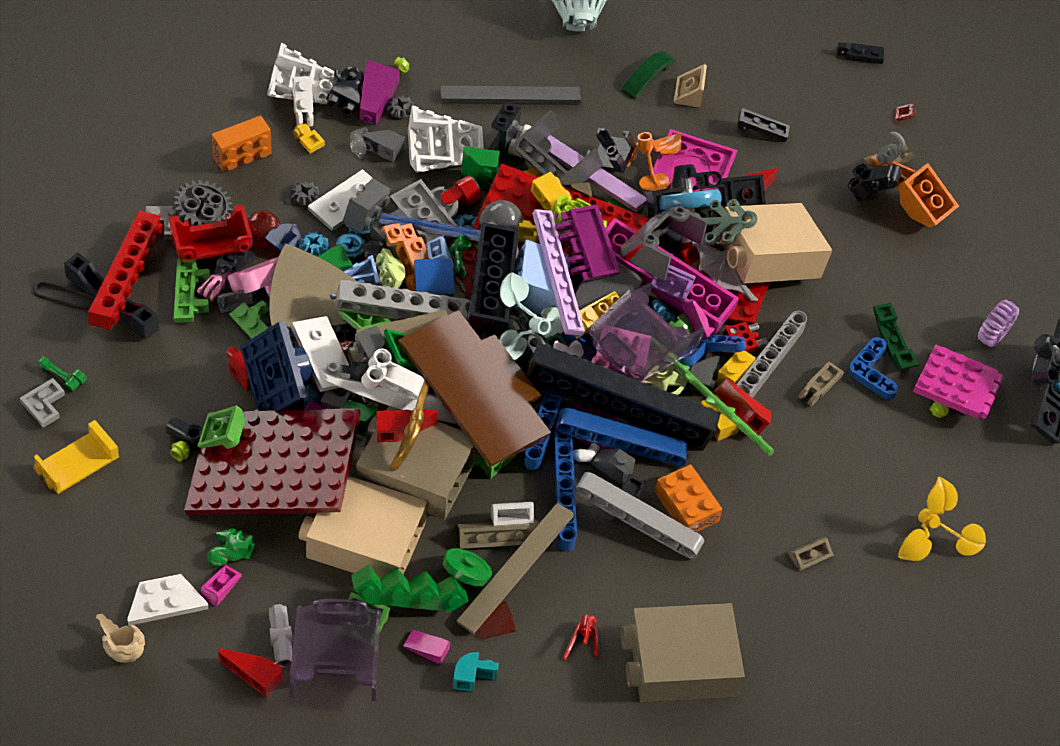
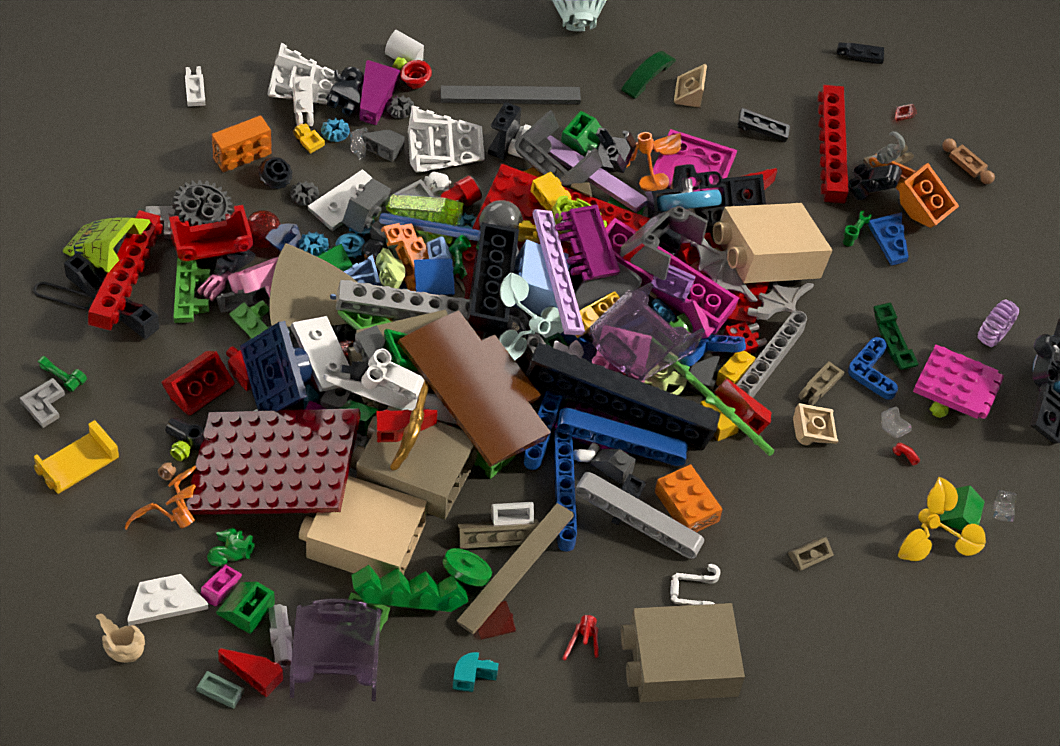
(98, 238): none -> lime wedge
(167, 471): none -> medium nougat hinge
(181, 513): none -> orange plant
(195, 88): none -> white hinge
(198, 382): none -> red slope
(220, 689): none -> sand green tile
(222, 428): bright green slope -> none
(247, 605): none -> green slope
(275, 172): none -> black piece
(337, 135): none -> dark azure gear
(403, 46): none -> white brick
(416, 73): none -> red hat
(427, 646): dark pink slope -> none
(428, 209): none -> clear neon green wedge
(437, 180): none -> white head
(480, 165): green slope -> none
(581, 134): none -> green slope
(705, 579): none -> white piece
(727, 220): sand green plant -> none
(779, 300): none -> light grey animal
(814, 425): none -> tan slope
(833, 144): none -> red brick
(852, 231): none -> green brick
(890, 237): none -> blue wing
(894, 424): none -> clear bracket
(908, 451): none -> red arm
(967, 510): none -> green slope
(968, 161): none -> medium nougat plate
(1004, 506): none -> clear bracket

